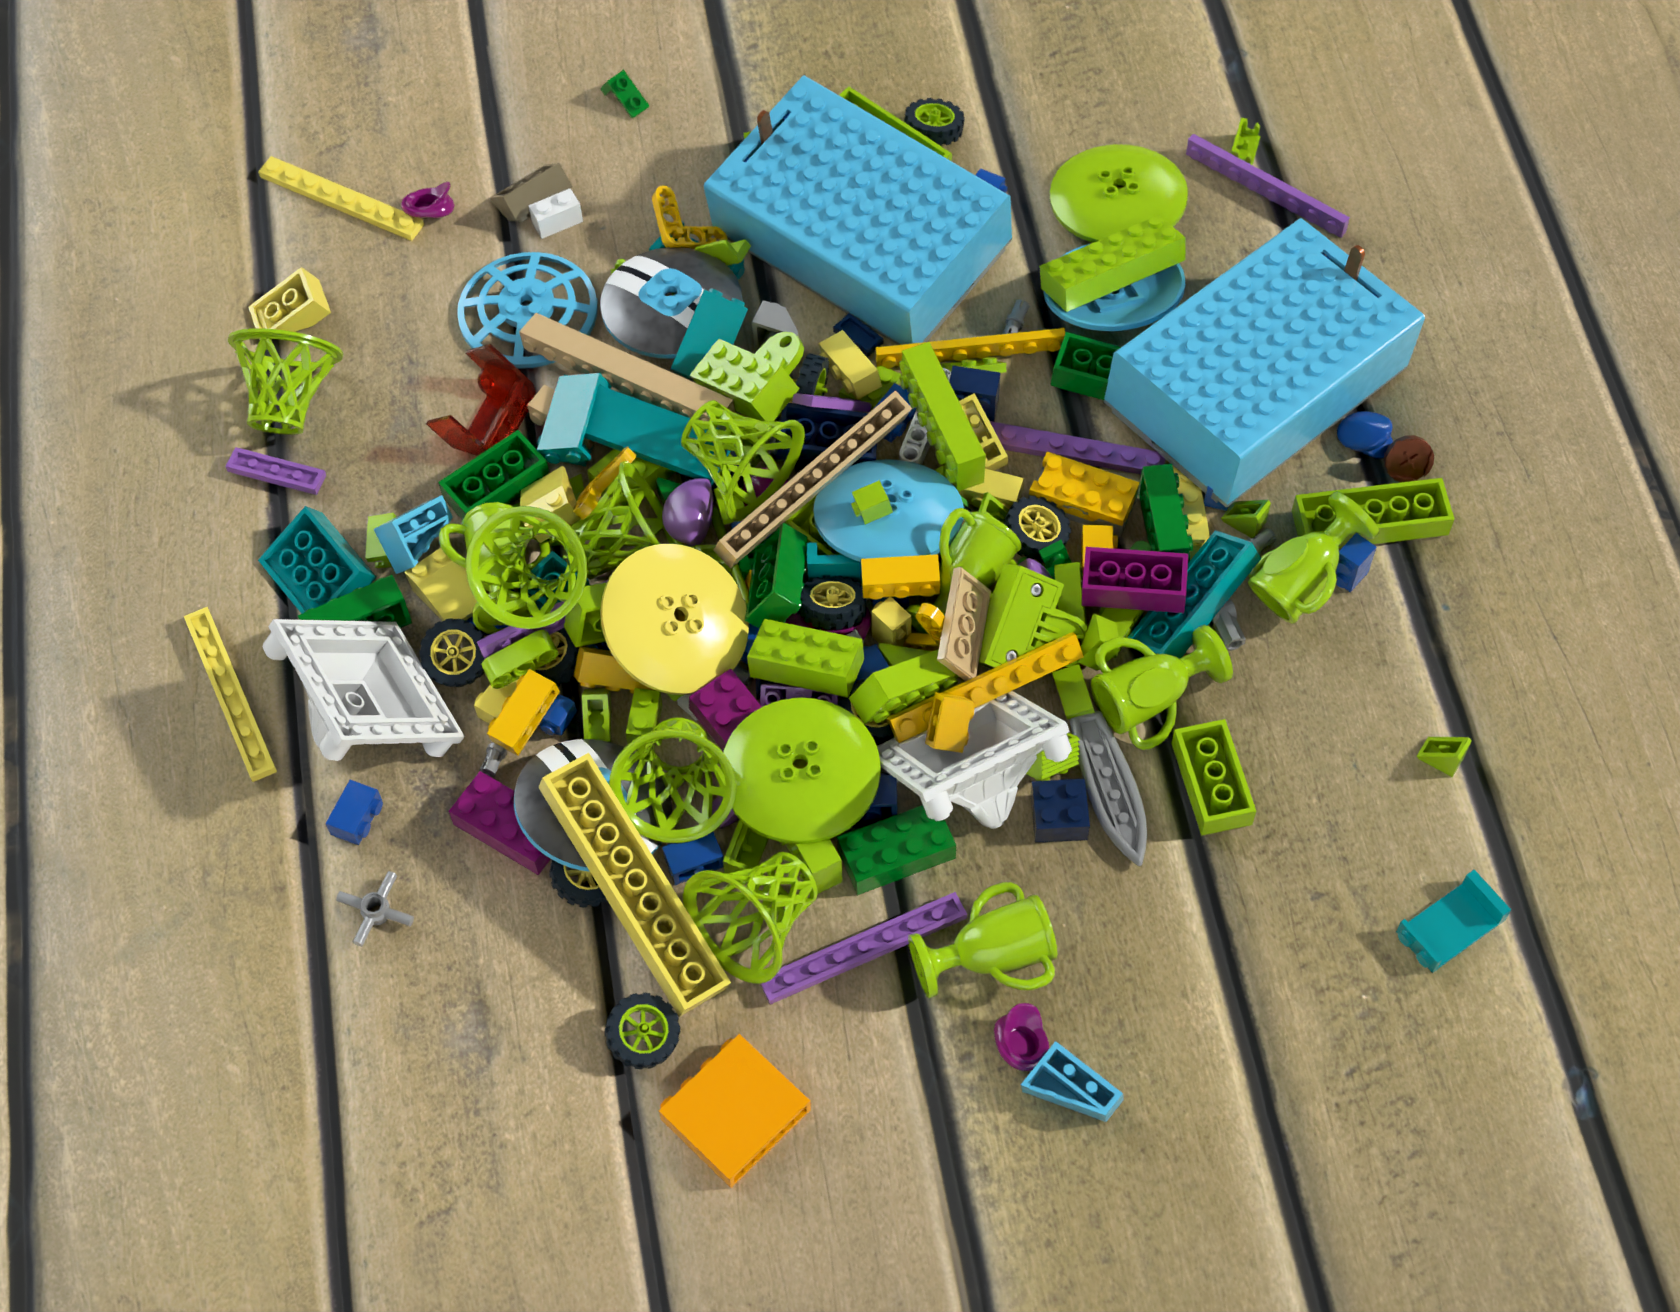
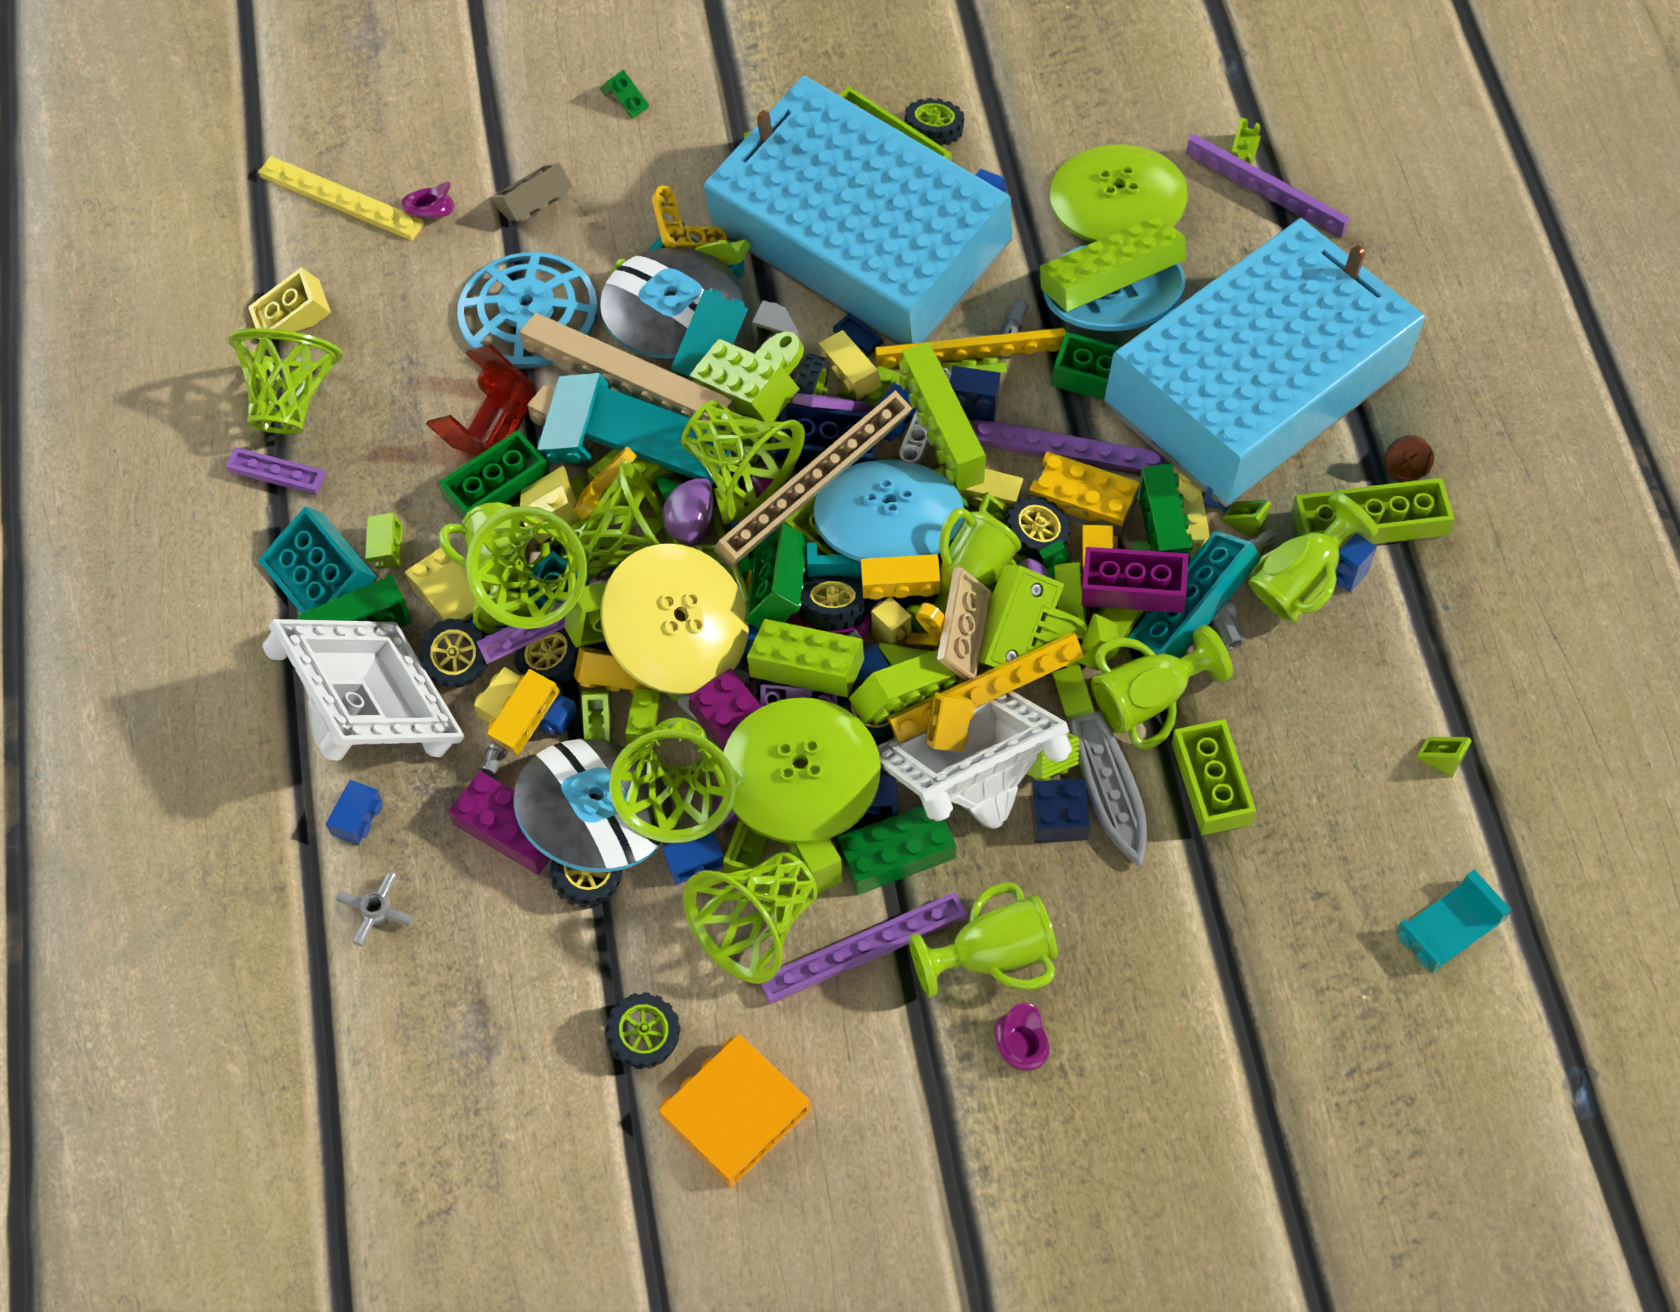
(230, 694): light yellow plate -> none
(412, 533): medium azure wedge -> none
(518, 658): lime beam -> none
(555, 213): white brick -> none
(634, 884): light yellow brick -> none
(871, 502): lime brick -> none
(991, 445): light yellow slope -> none
(1072, 1084): medium azure wedge -> none
(1366, 433): blue piece -> none

